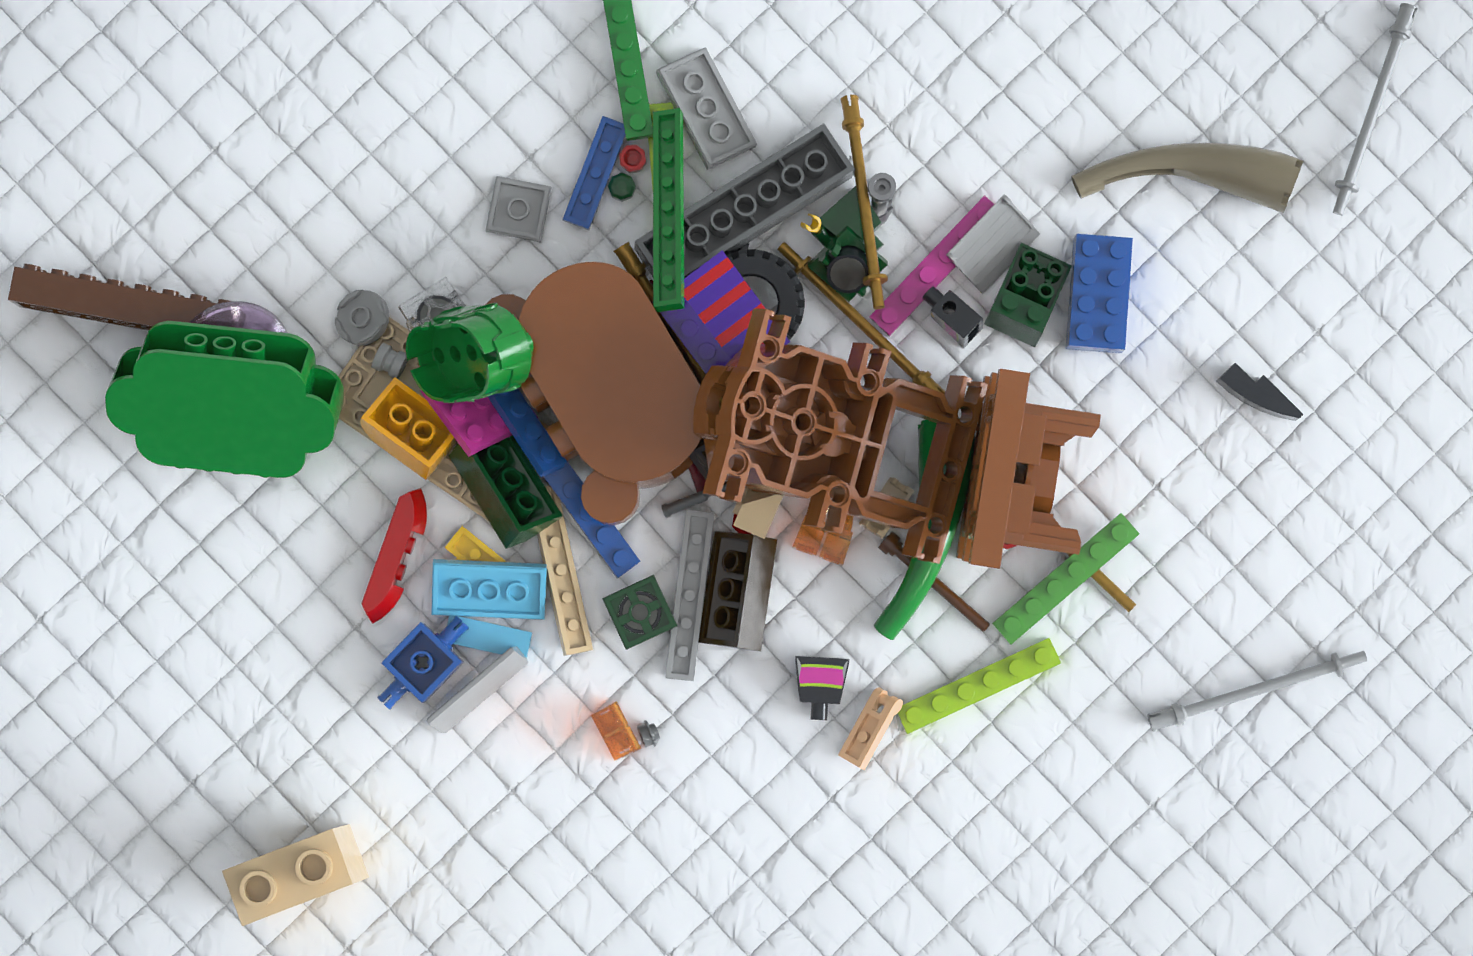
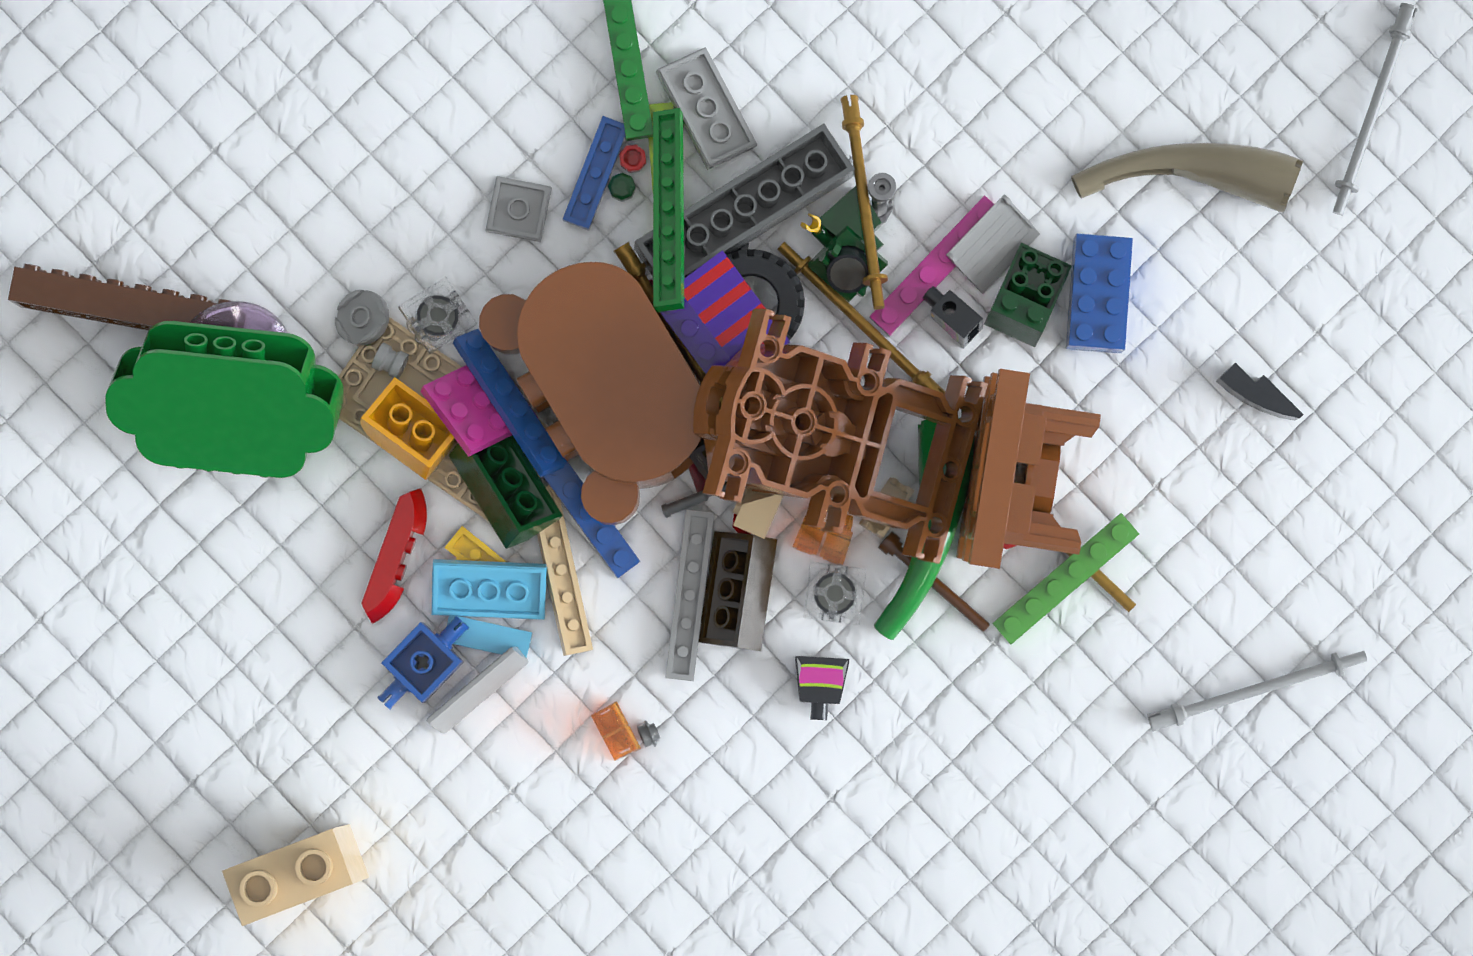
(470, 353): green piece -> none
(639, 612): dark green piece -> none
(834, 593): none -> clear piece
(870, 728): light nougat plate -> none
(978, 685): lime plate -> none

